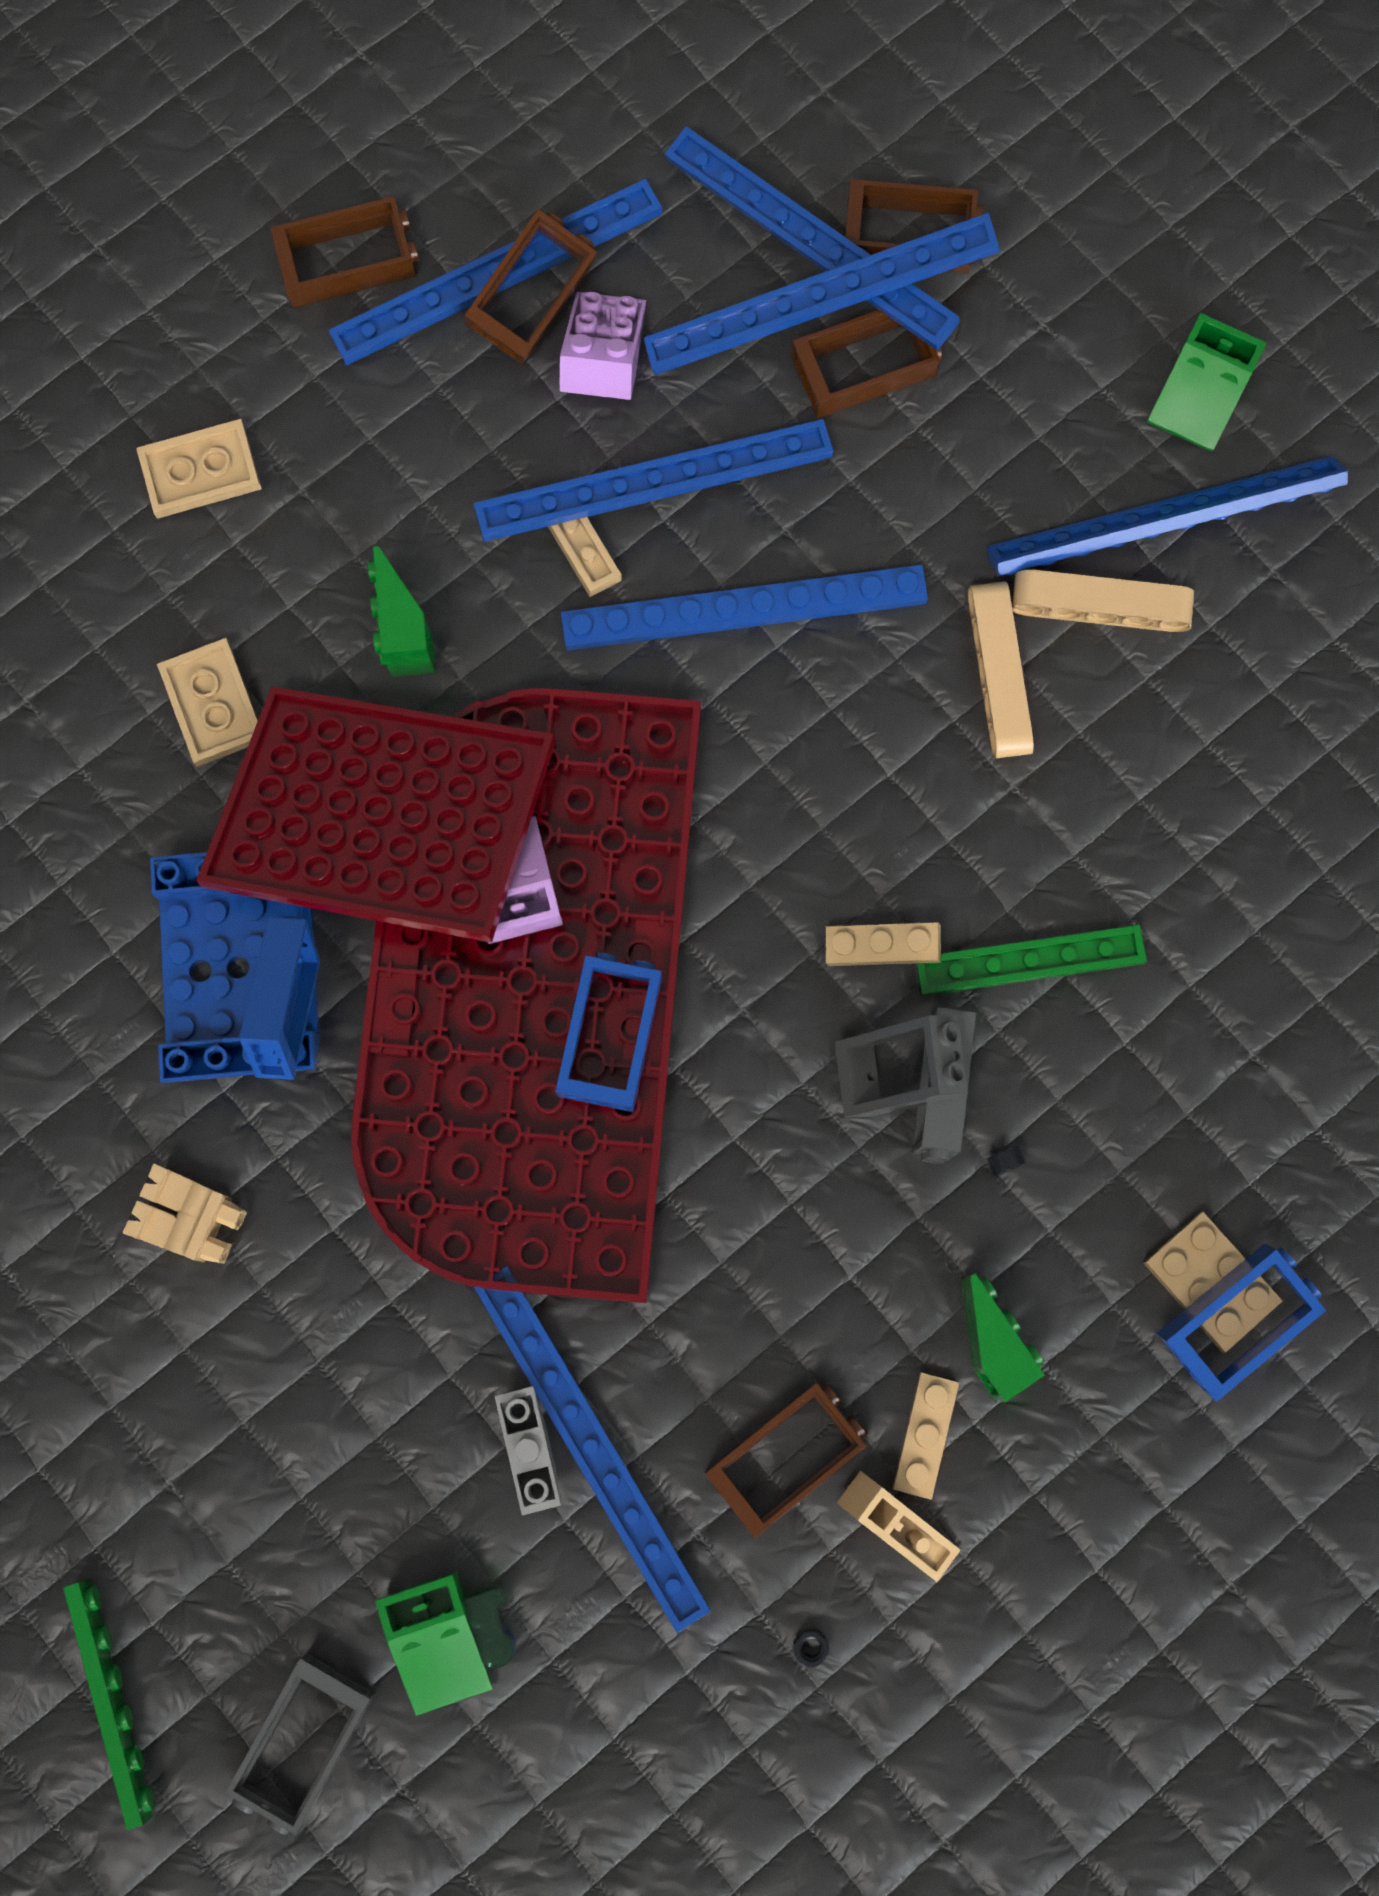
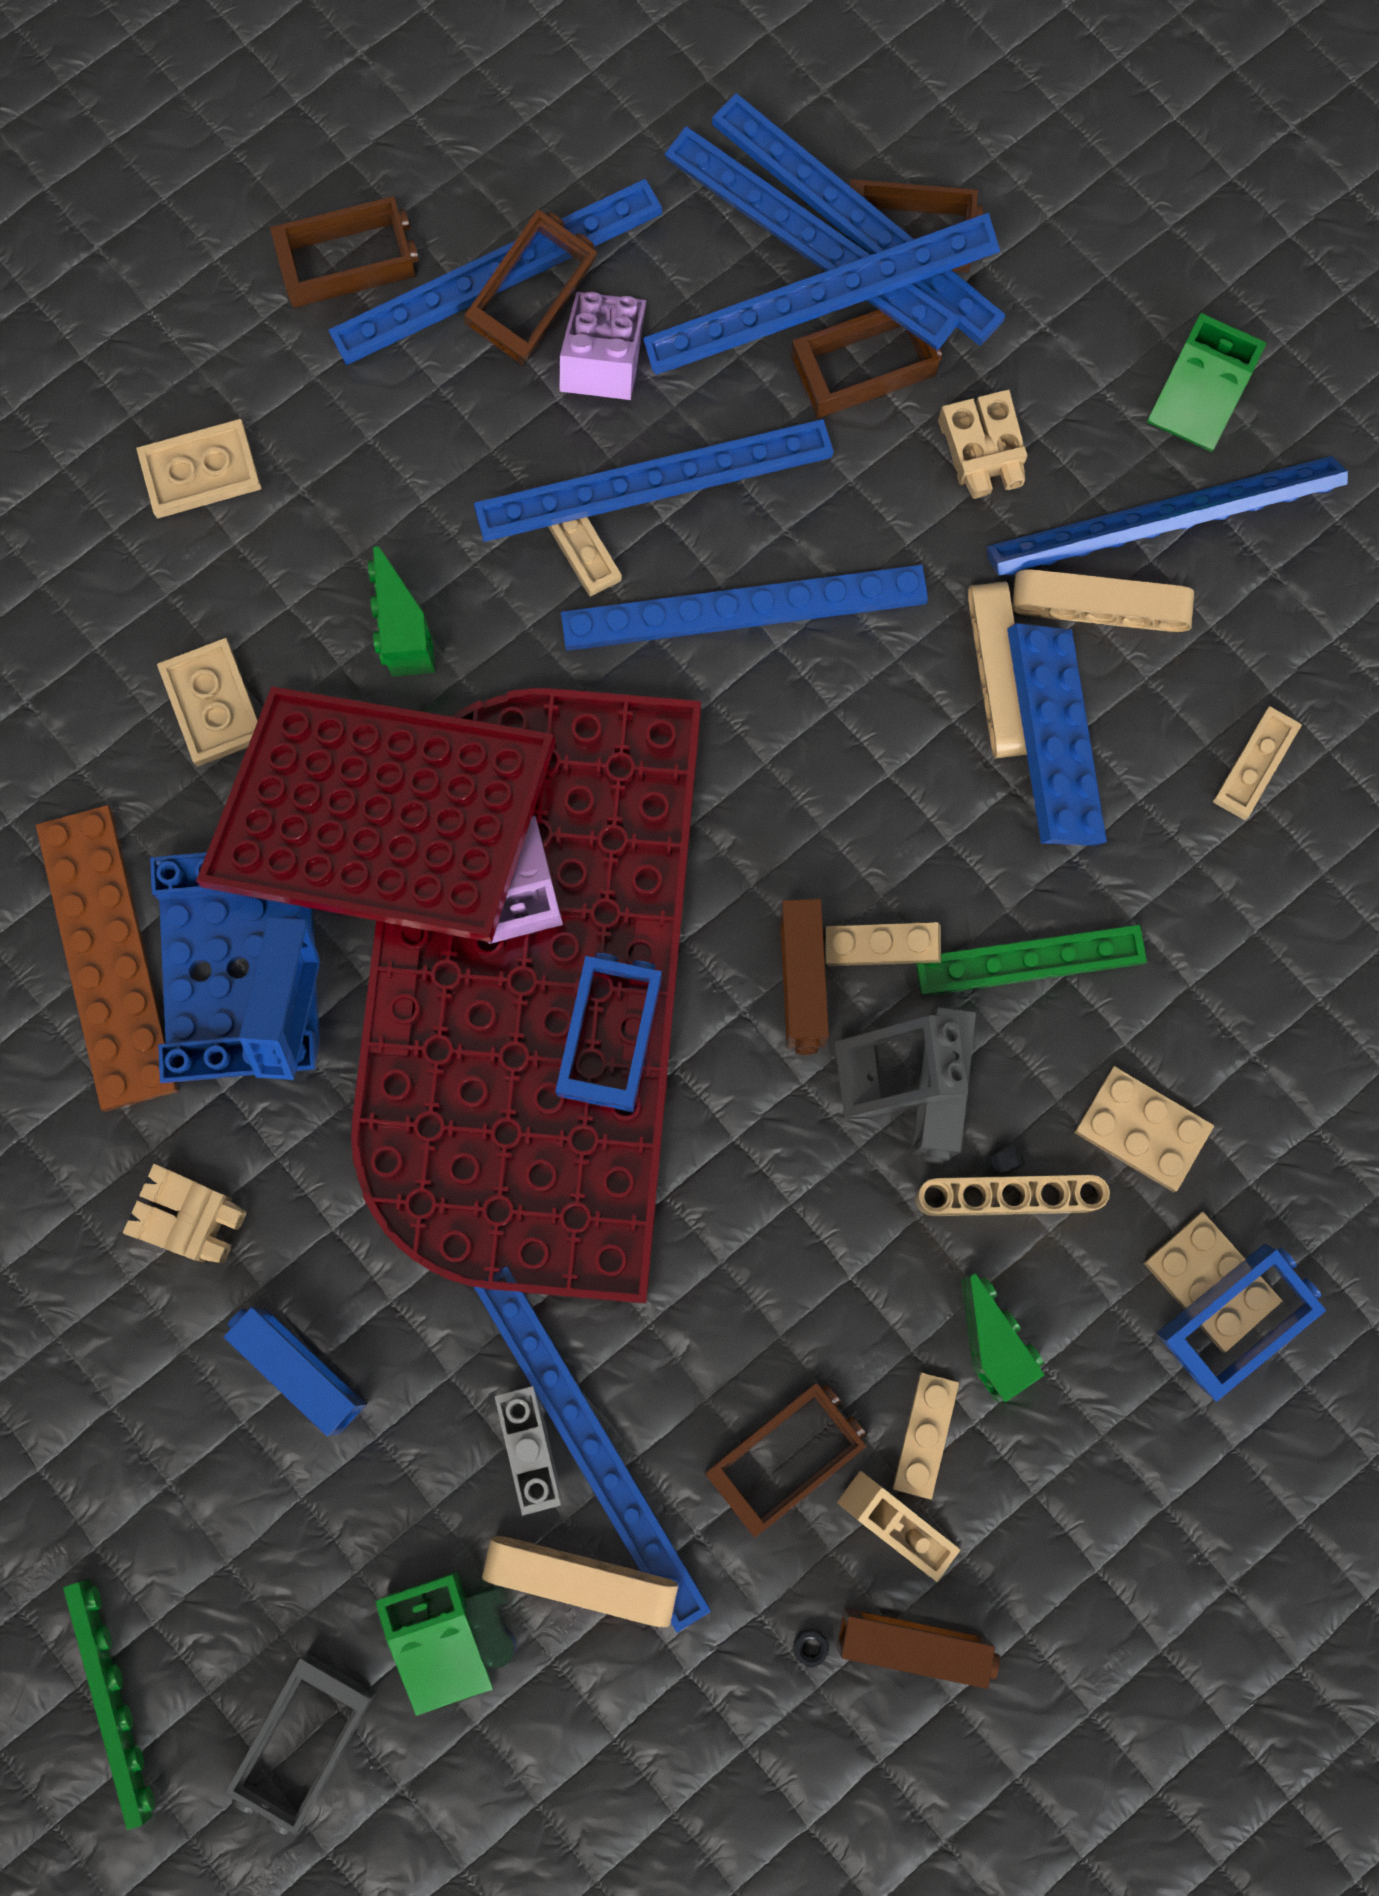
(105, 956): none -> dark orange plate
(294, 1370): none -> blue window
(580, 1581): none -> tan beam
(804, 975): none -> reddish brown window
(847, 209): none -> blue plate
(917, 1648): none -> reddish brown window
(985, 442): none -> tan hips
(1029, 1188): none -> tan beam
(1056, 735): none -> blue plate
(1144, 1129): none -> tan plate
(1257, 763): none -> tan plate

